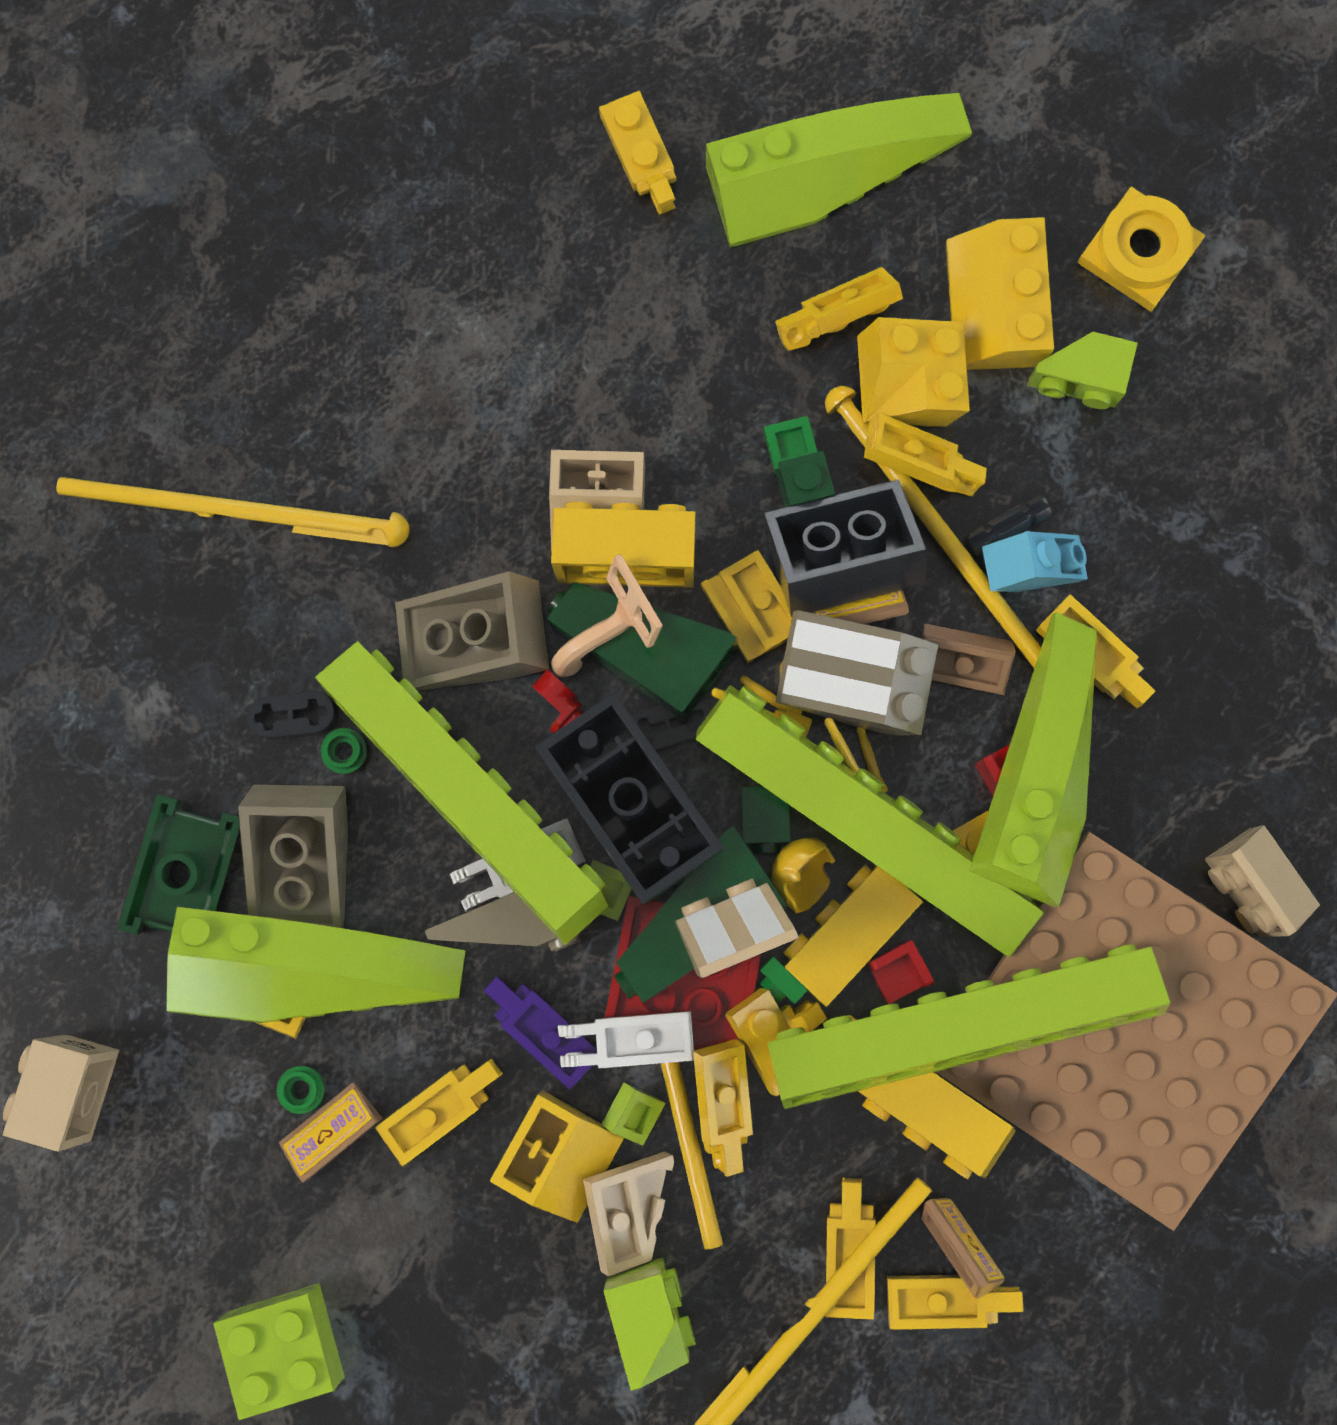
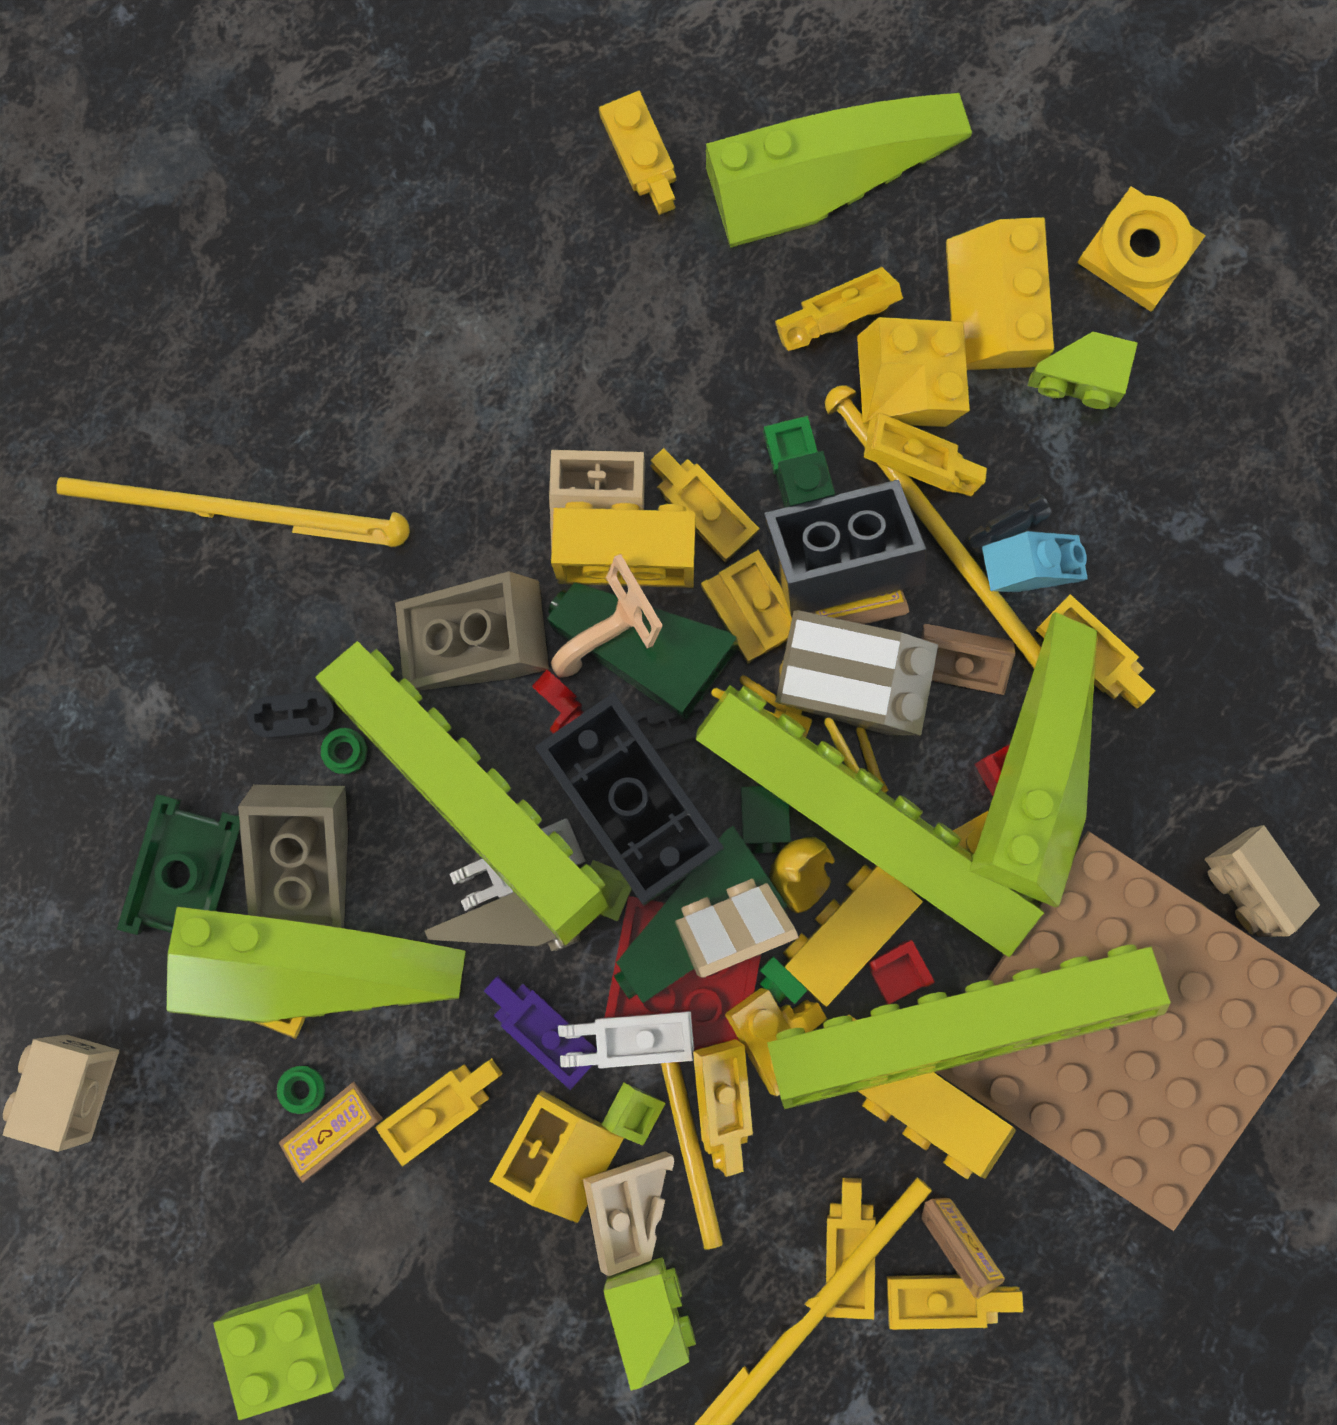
(716, 514): none -> yellow hinge

